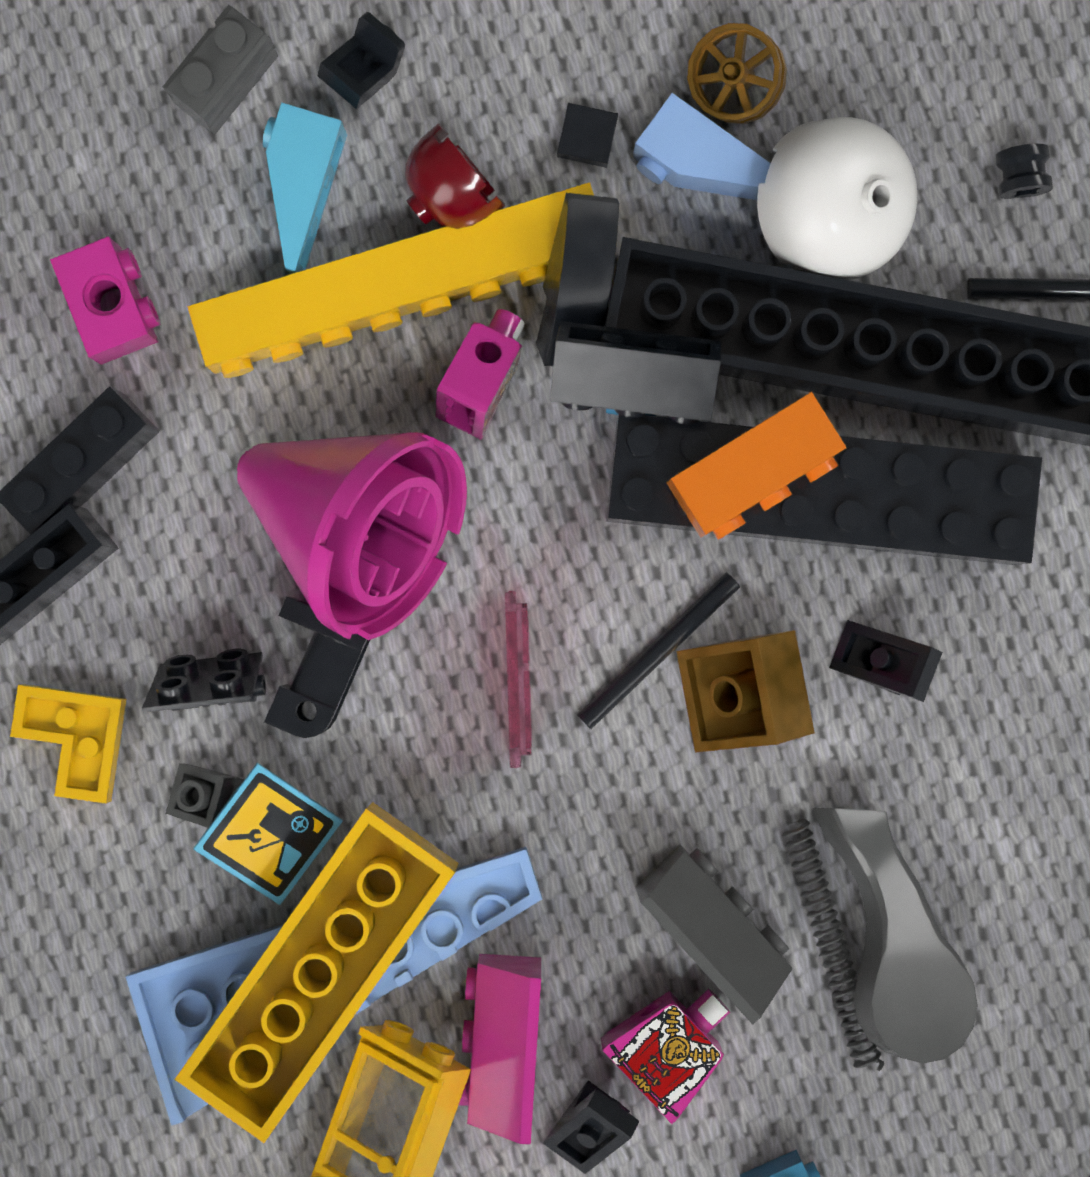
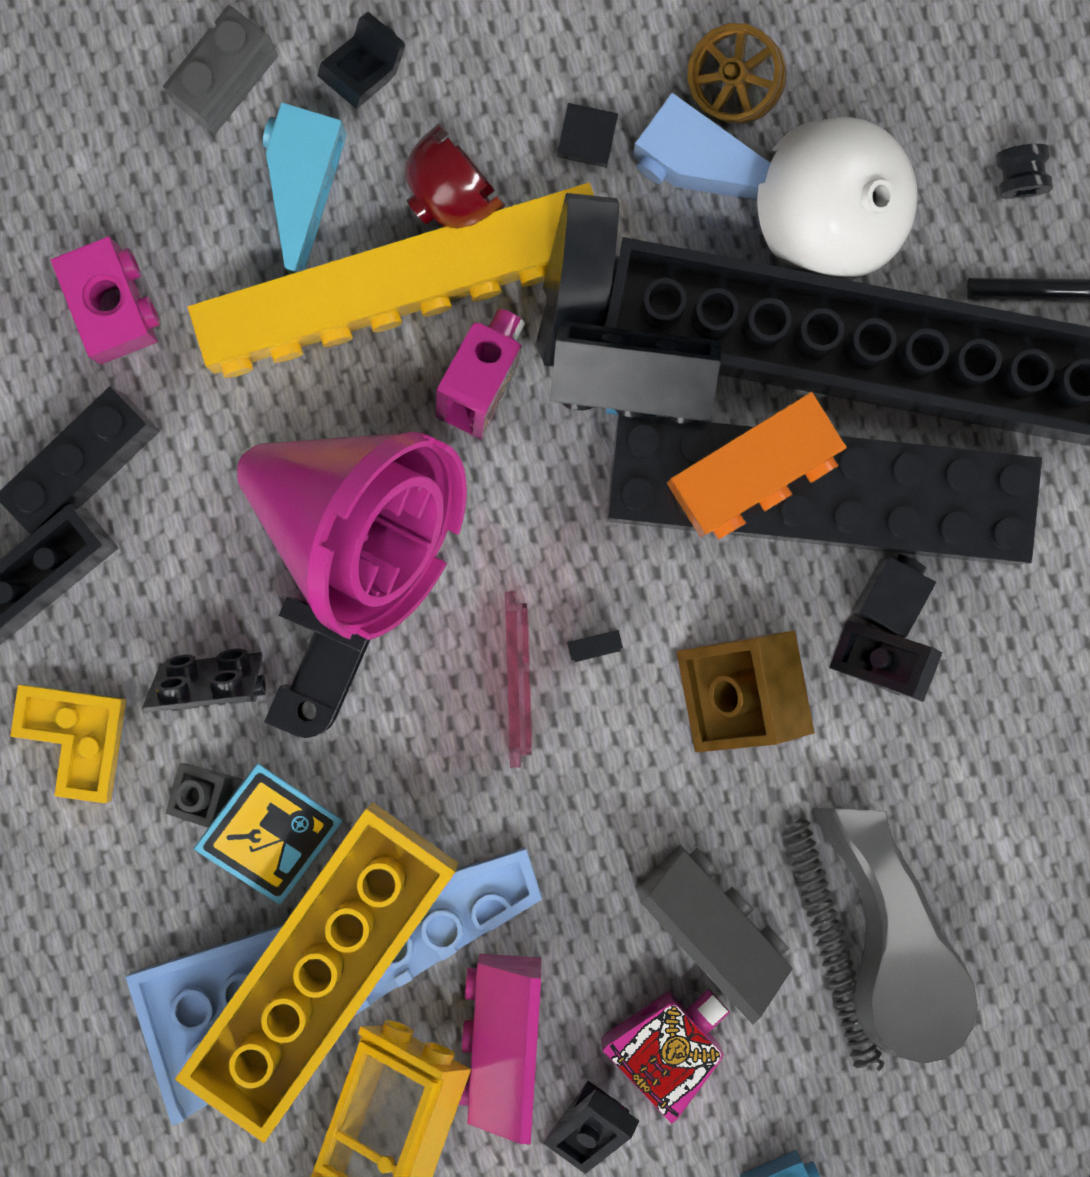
(595, 646): none -> black tile
(658, 650): black bar -> none
(894, 595): none -> black brick

